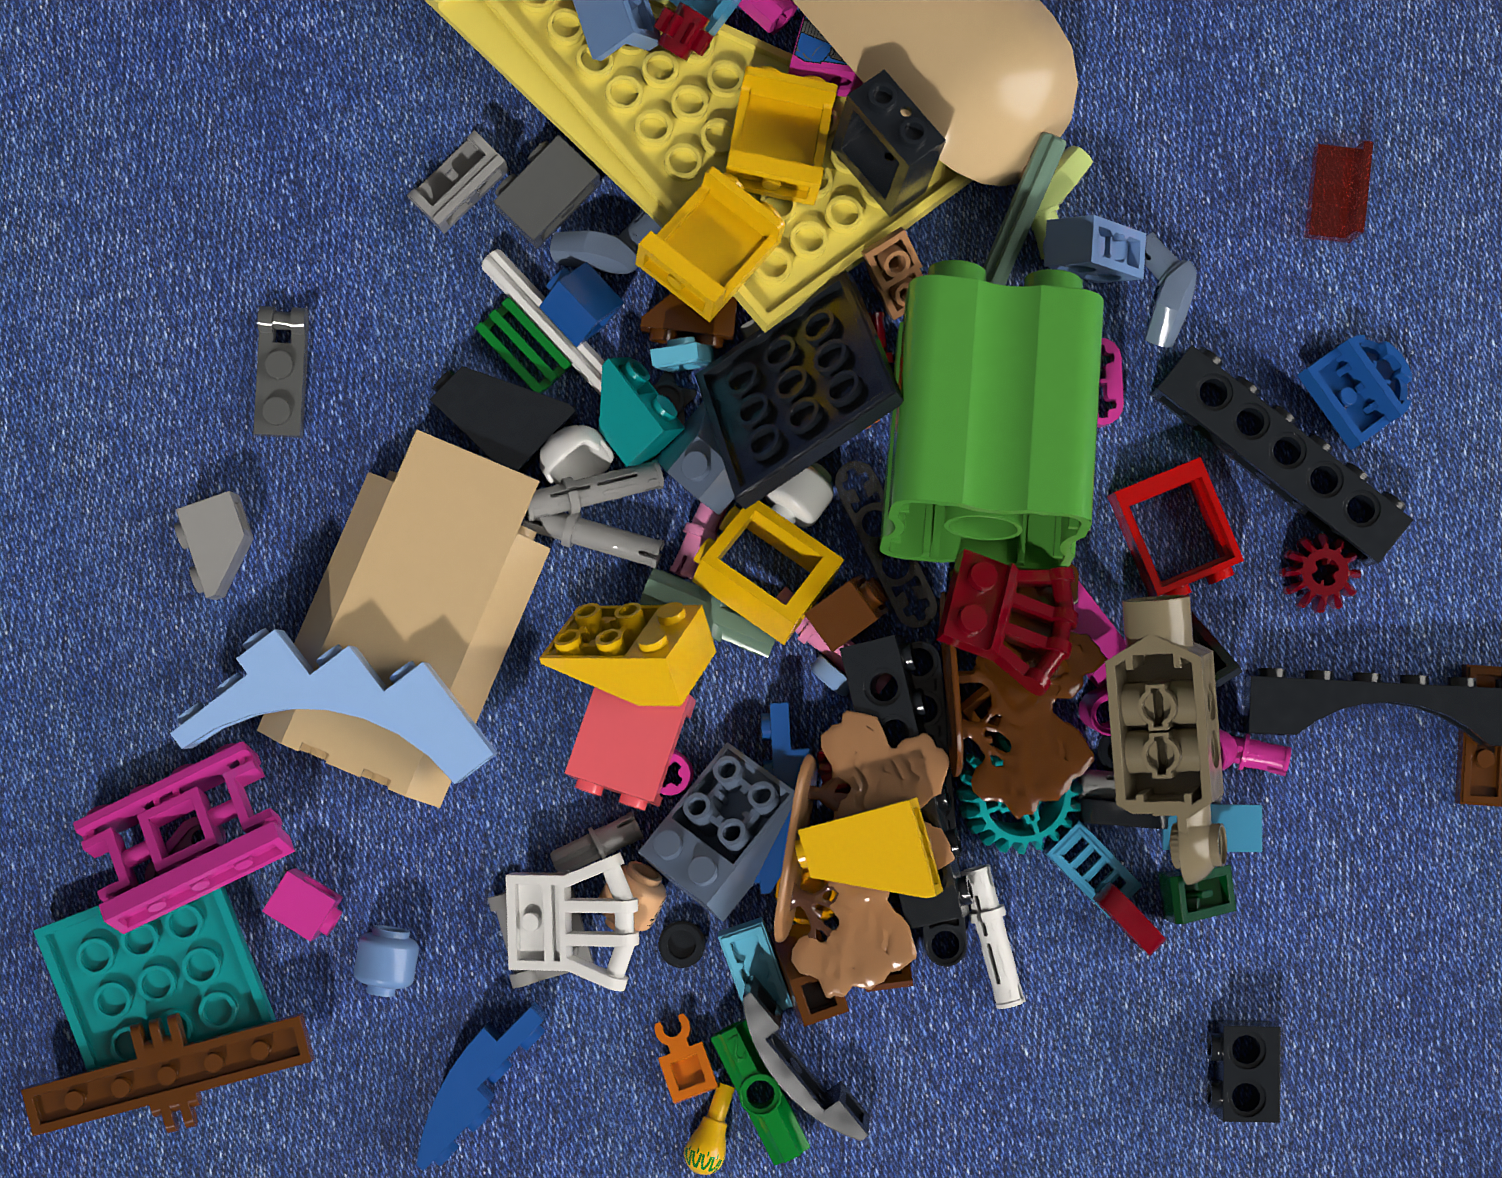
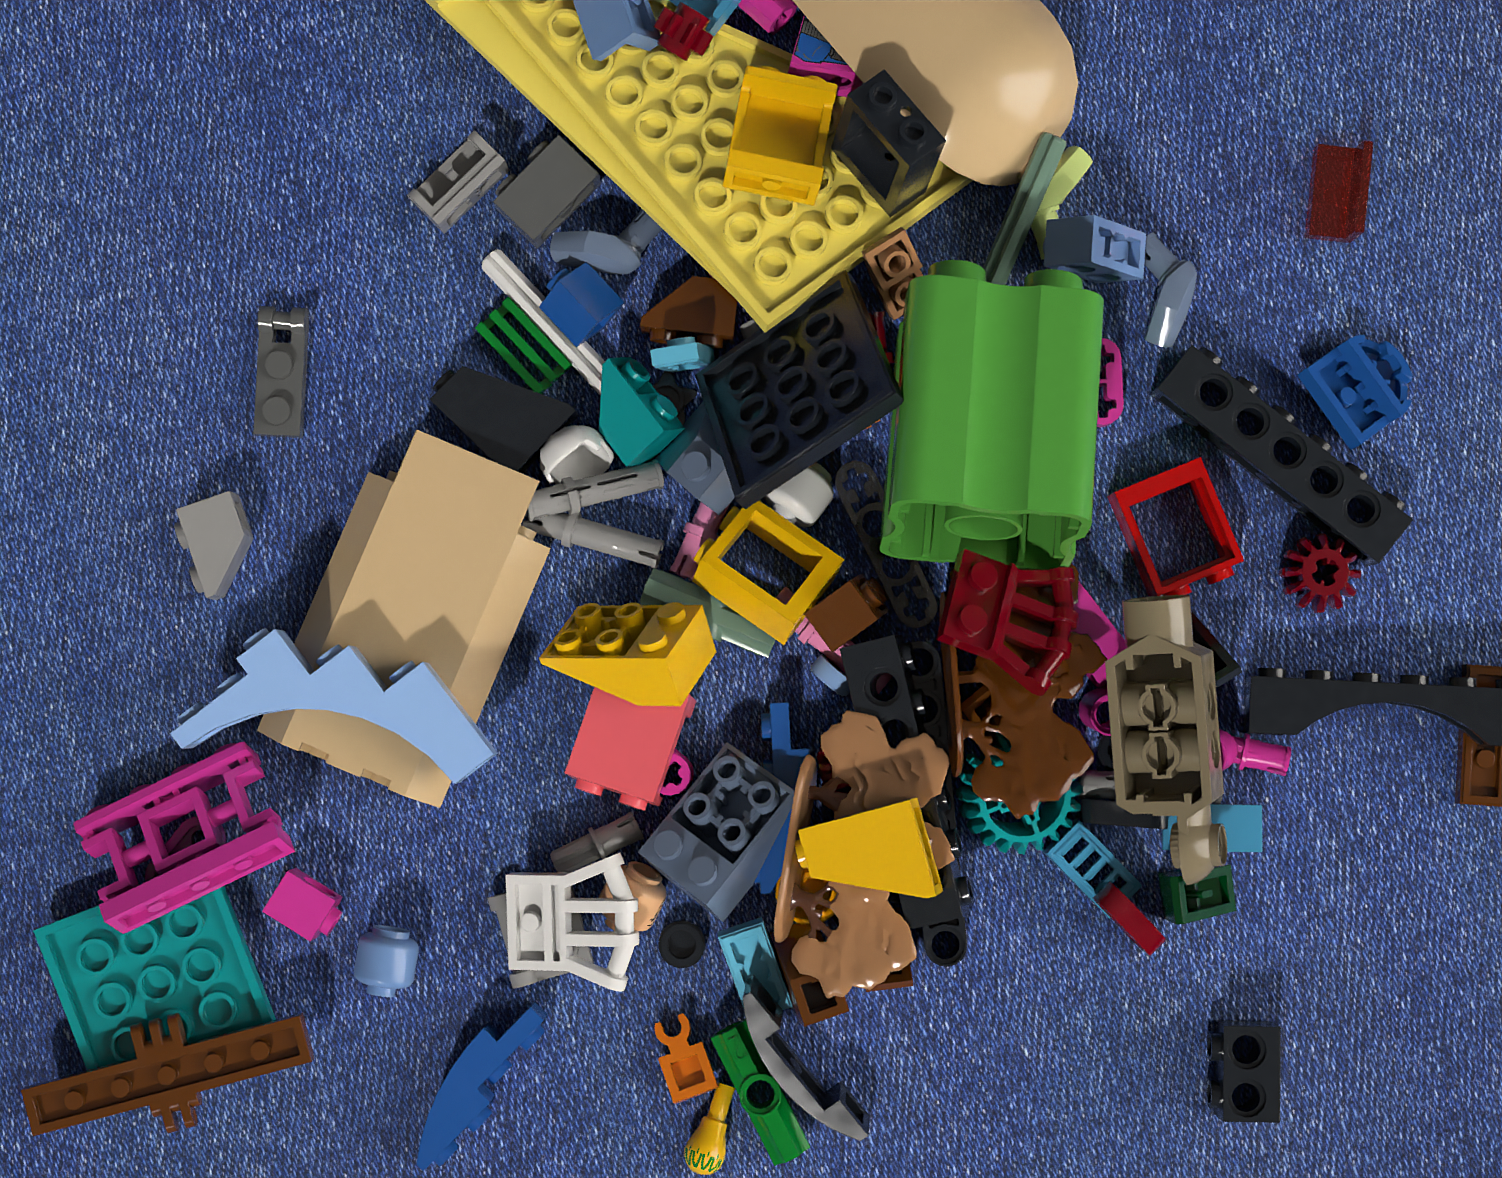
(711, 243): yellow panel -> none
(995, 945): white pin -> none

